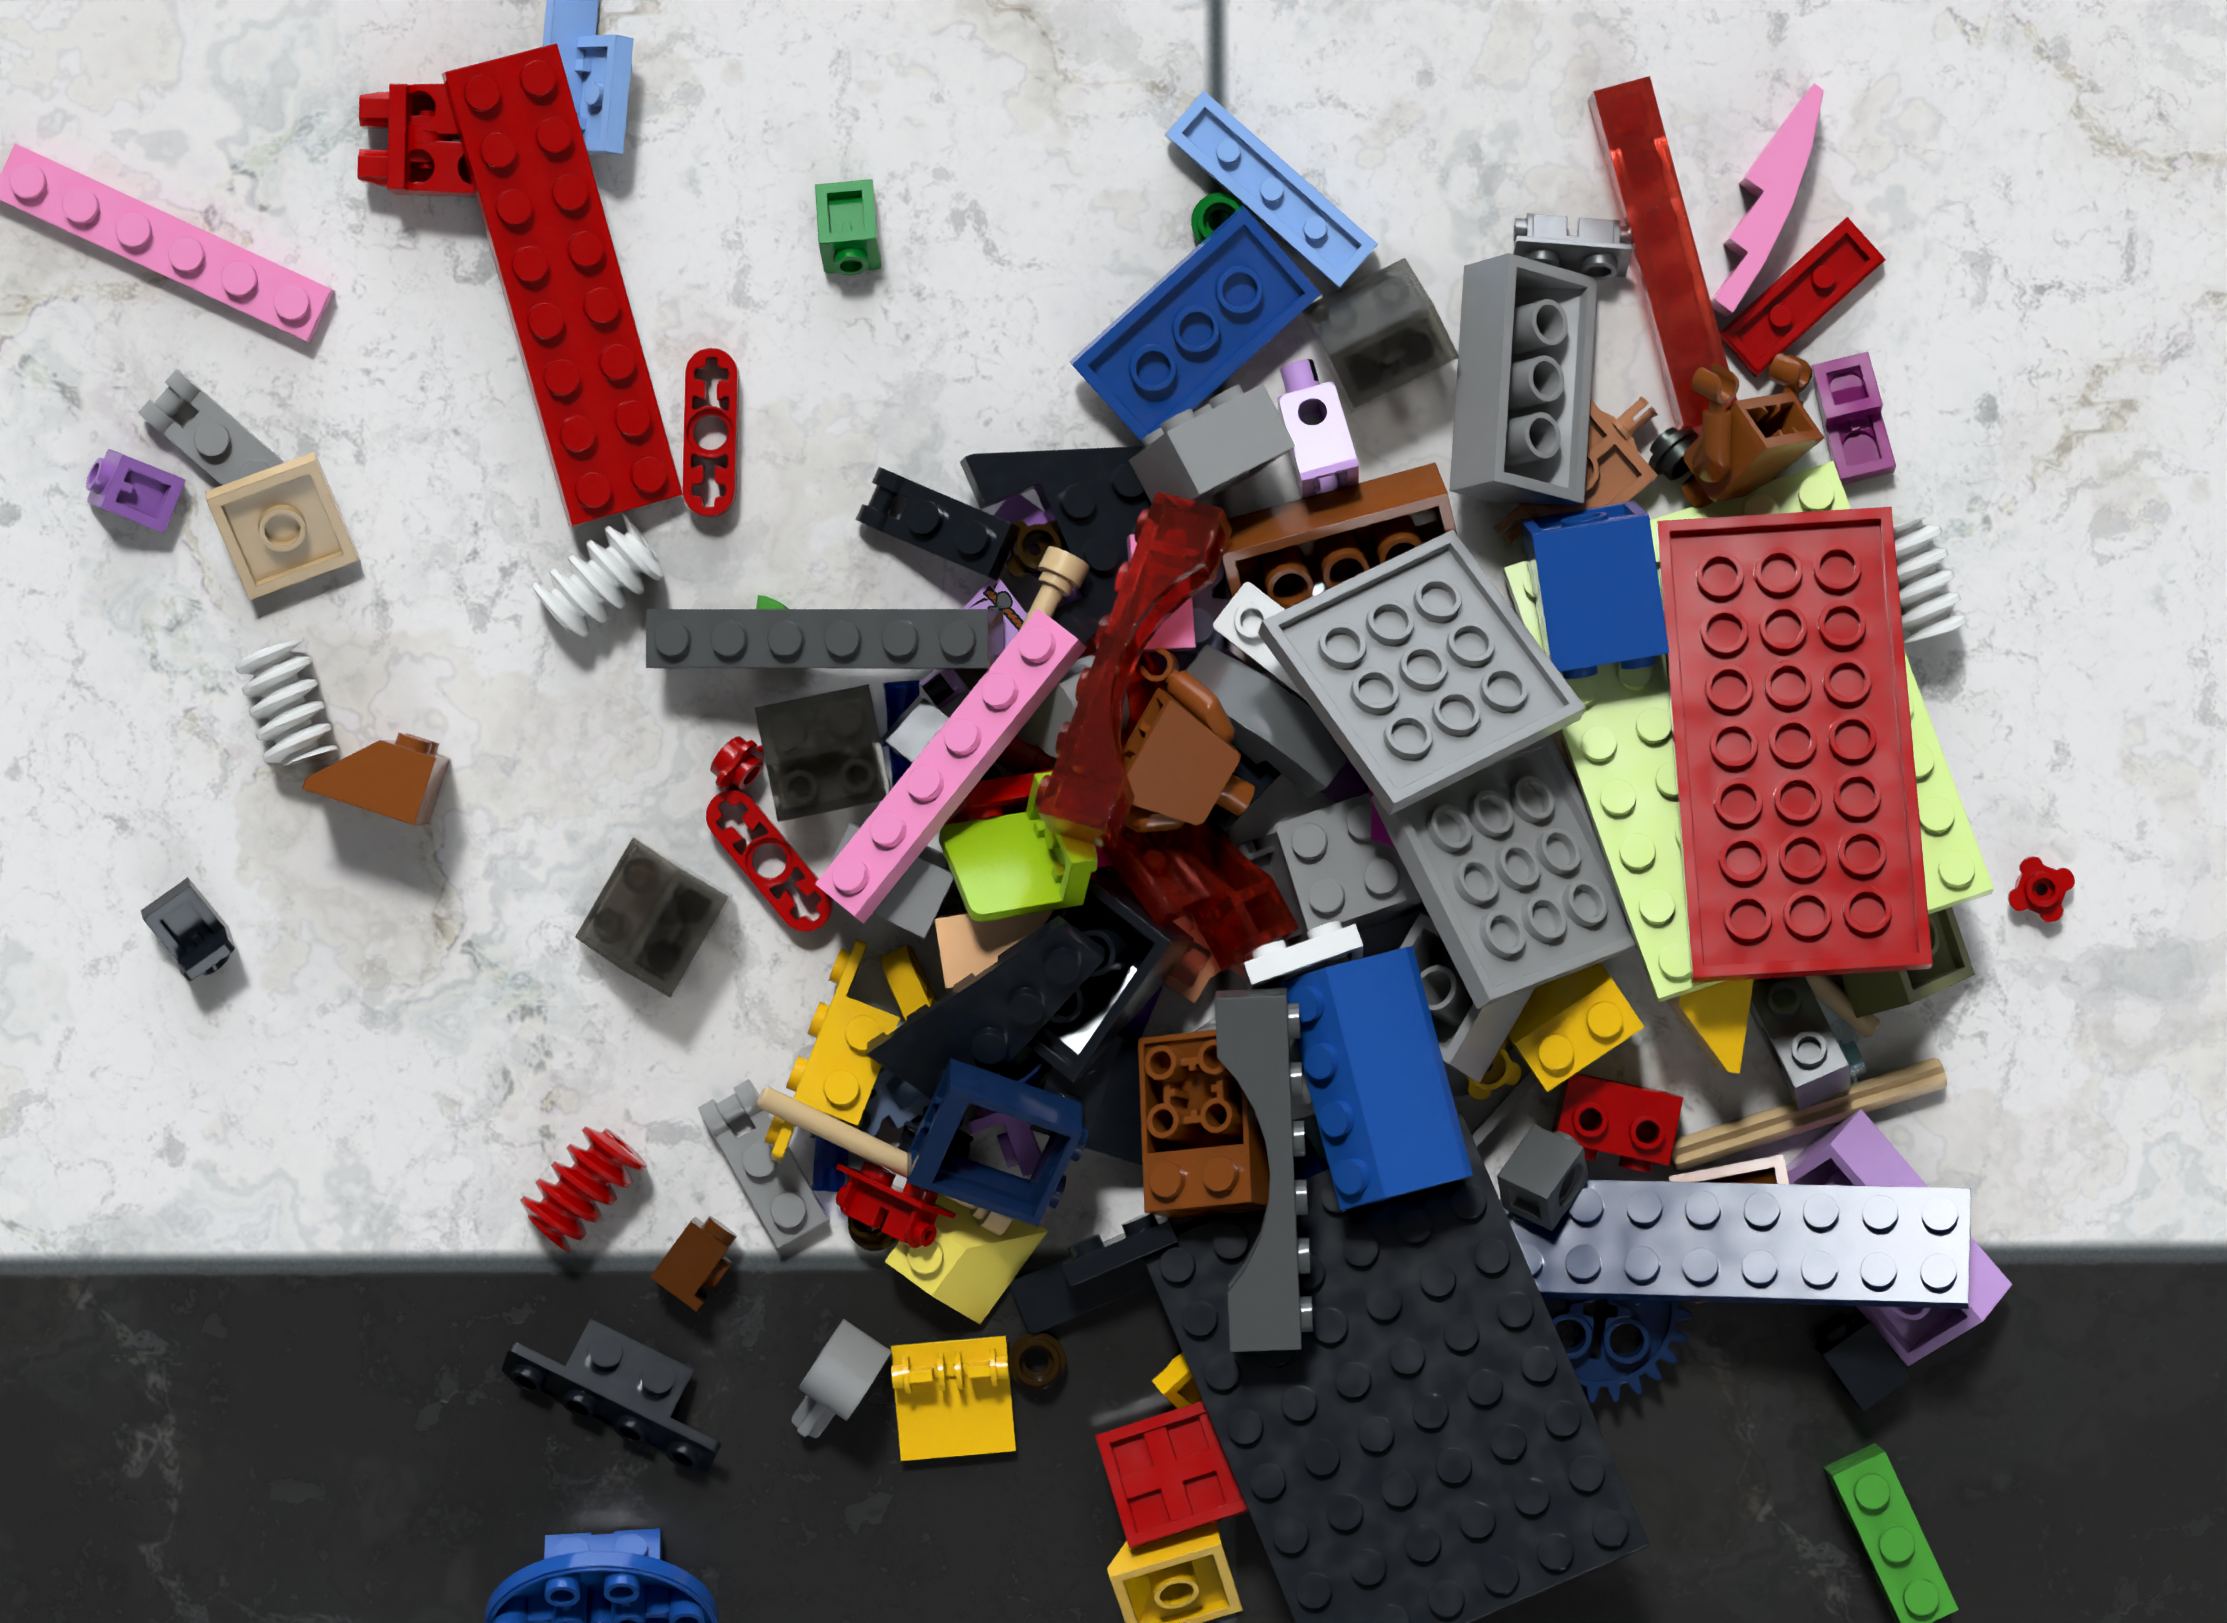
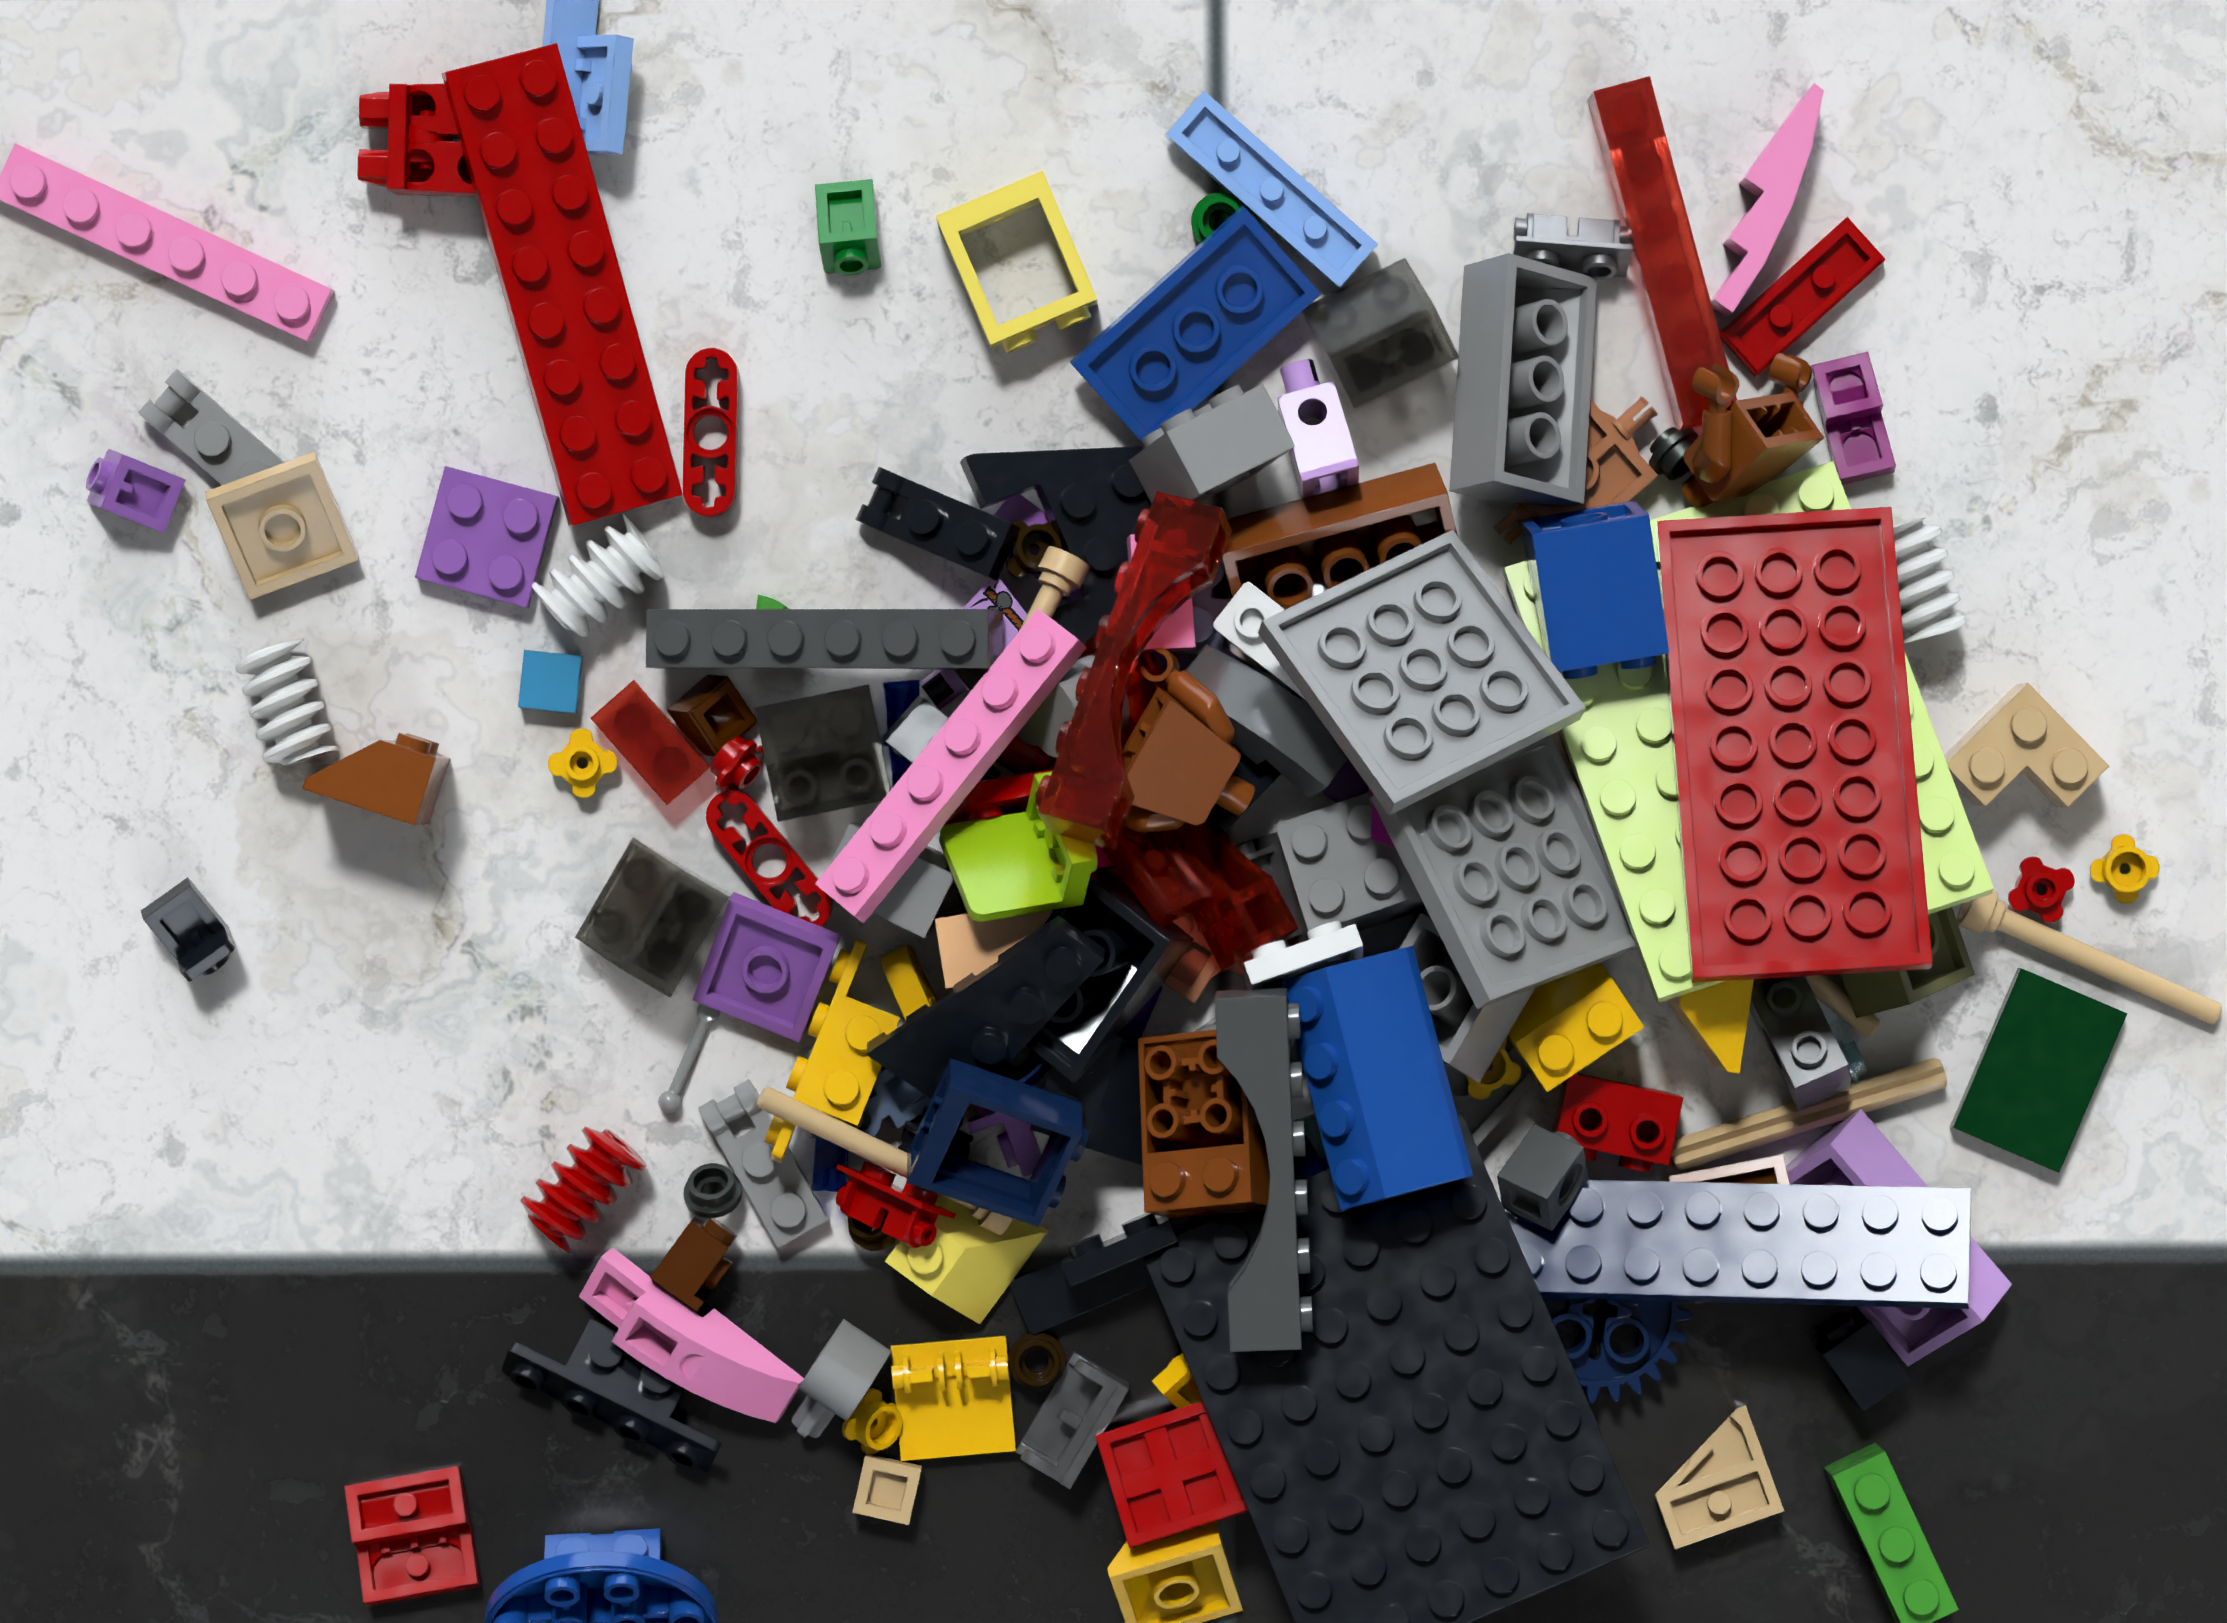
(412, 1536): none -> red slope
(486, 537): none -> medium lavender plate
(550, 681): none -> dark azure tile
(599, 763): none -> yellow plate
(650, 742): none -> clear red plate
(670, 1100): none -> light grey hinge
(693, 1351): none -> bright pink slope
(712, 714): none -> reddish brown slope
(712, 1191): none -> pearl dark grey plate
(766, 967): none -> medium lavender plate
(873, 1423): none -> yellow plate
(887, 1489): none -> tan plate
(993, 208): none -> light yellow window
(1070, 1418): none -> flat silver hinge
(1719, 1485): none -> tan wing
(1991, 914): none -> tan piece
(2028, 738): none -> tan brick
(2038, 1069): none -> dark green tile
(2141, 868): none -> yellow plate

